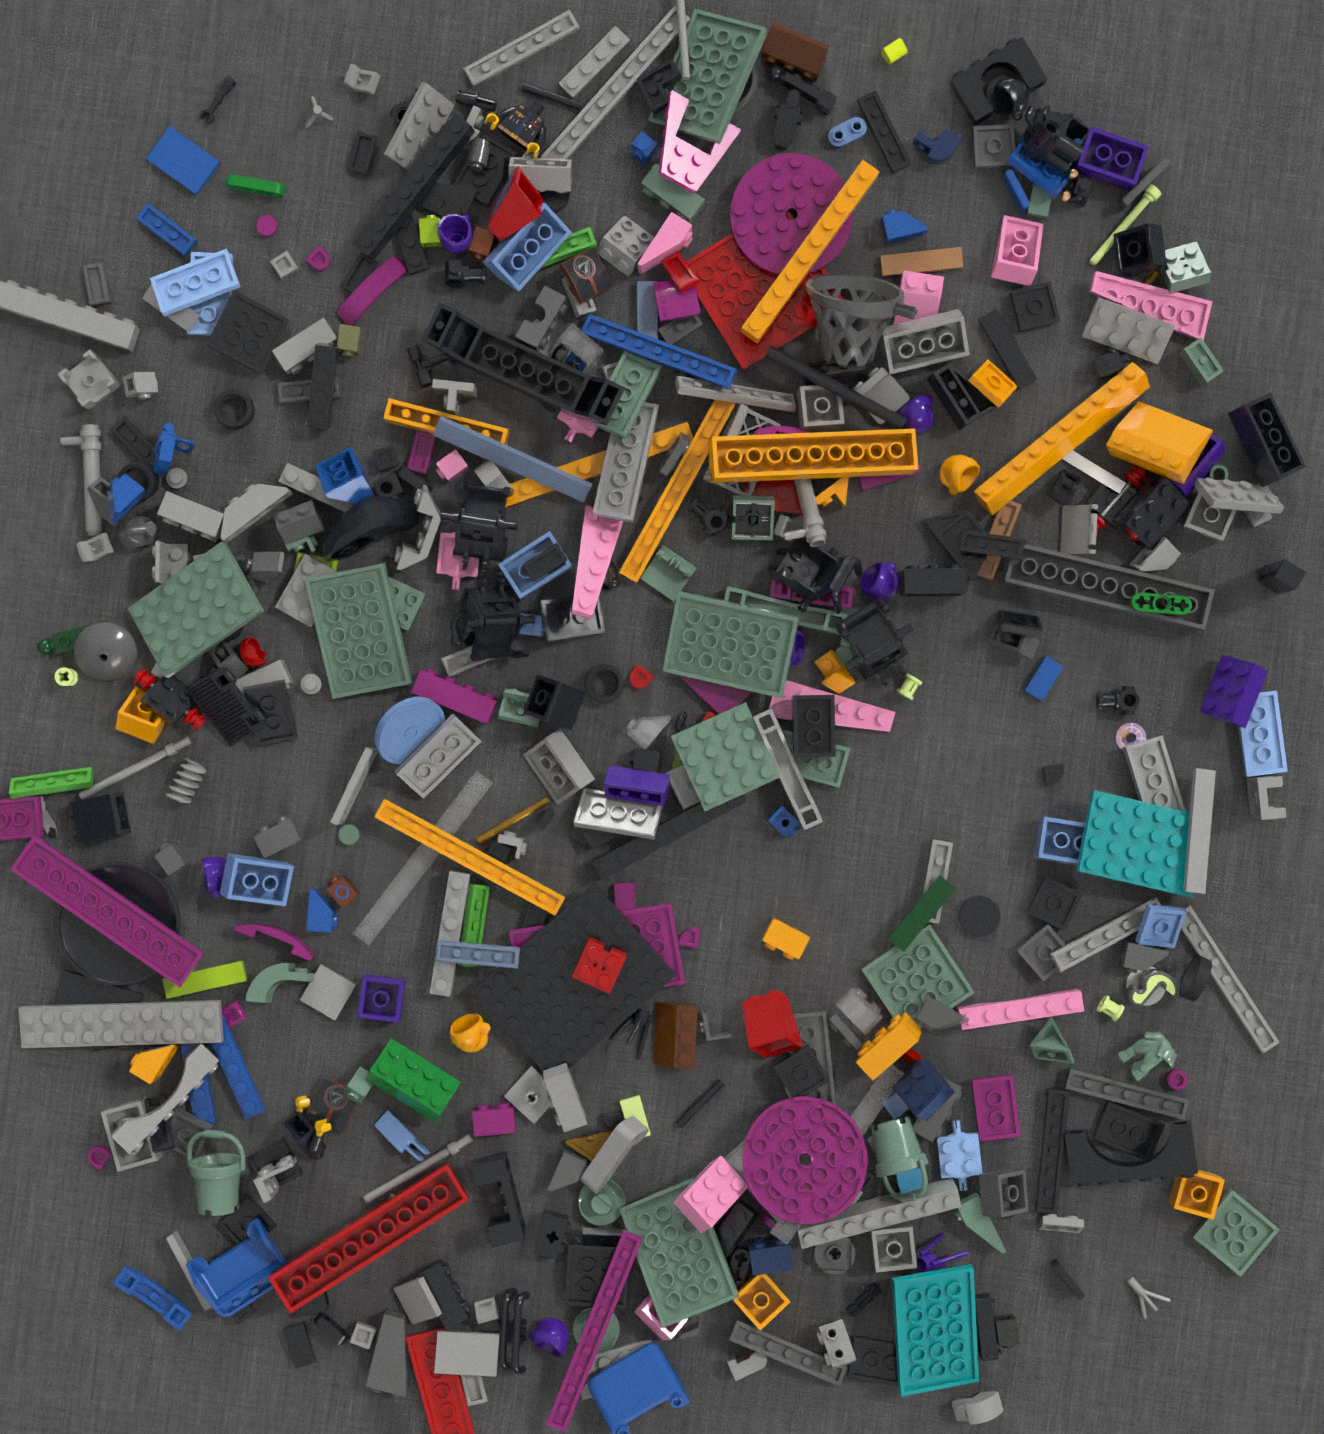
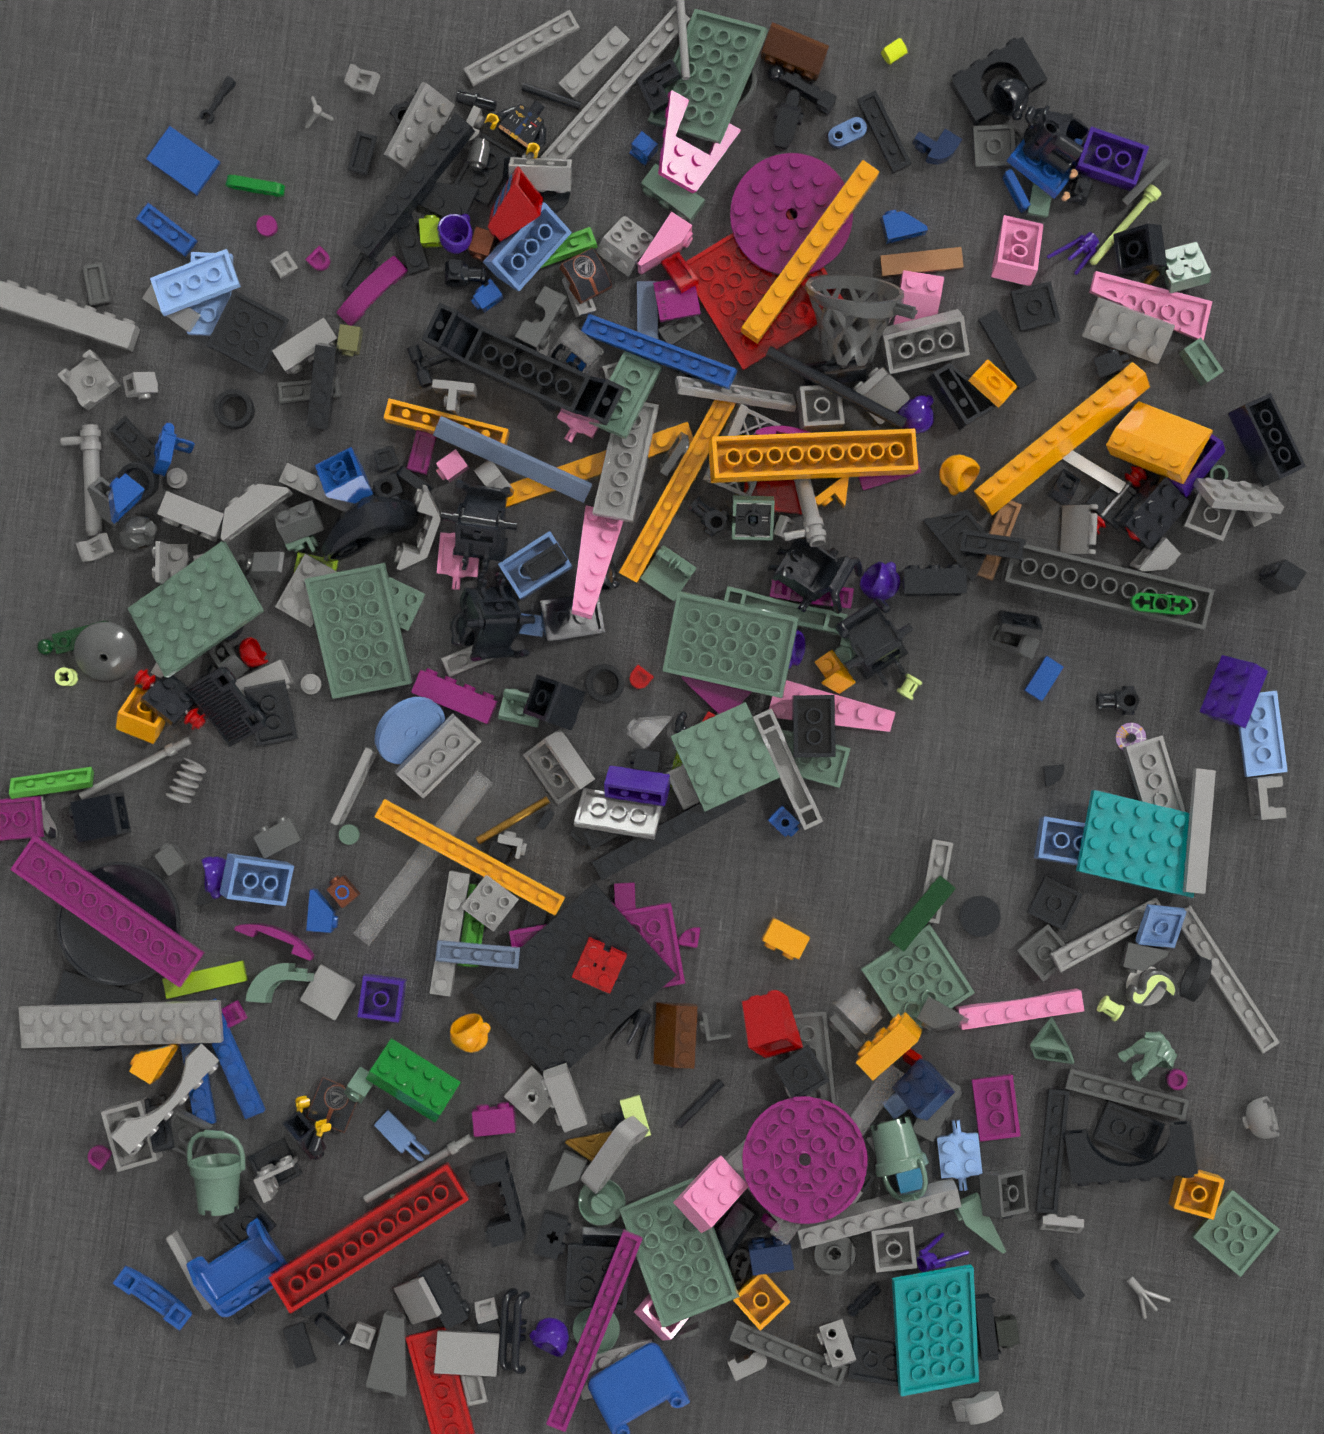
(487, 296): none -> blue brick
(490, 902): none -> light grey bracket
(1086, 244): none -> dark purple plant
(1261, 1119): none -> light grey cylinder

